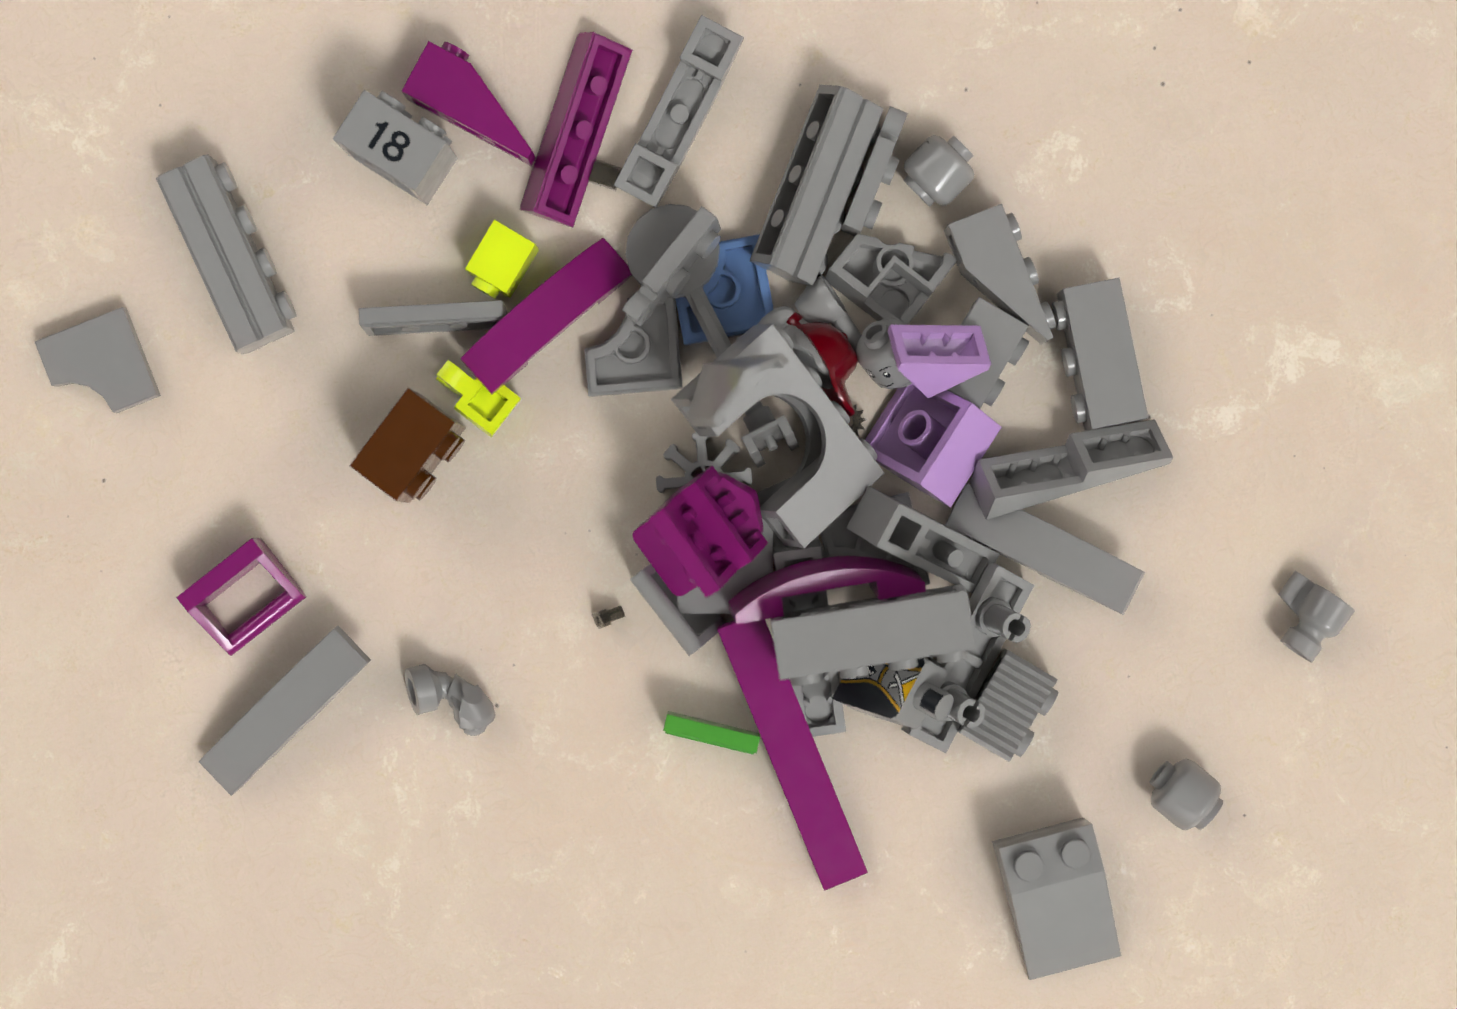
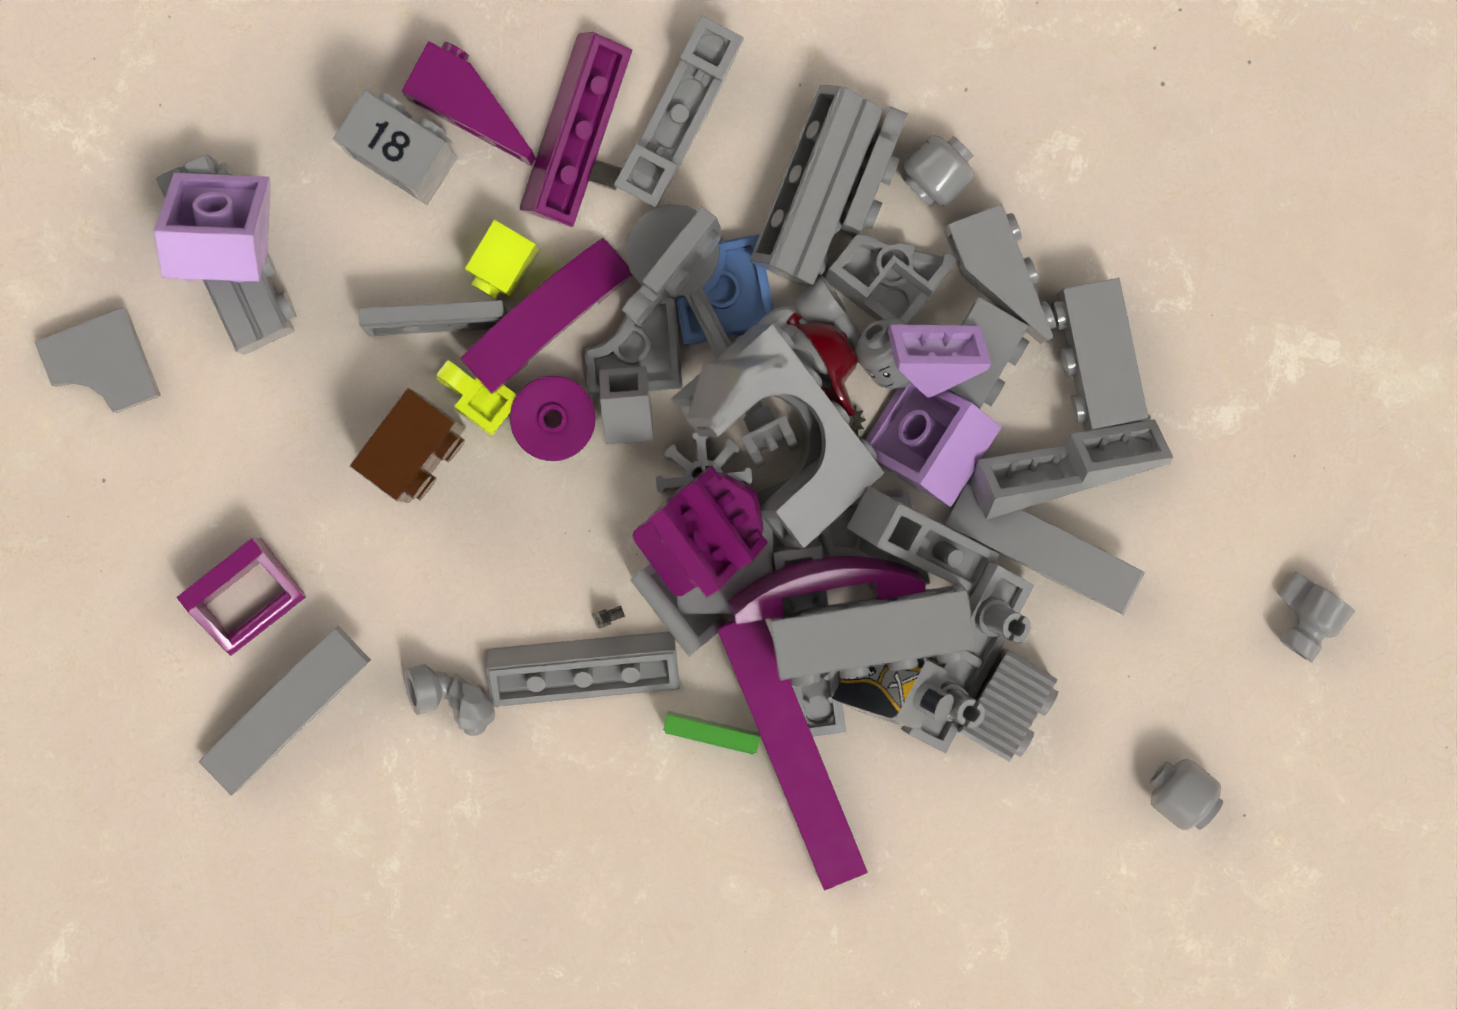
(214, 227): none -> lavender slope
(529, 415): none -> magenta piece
(582, 669): none -> light grey slope
(626, 405): none -> light grey brick
(1058, 897): light grey slope -> none

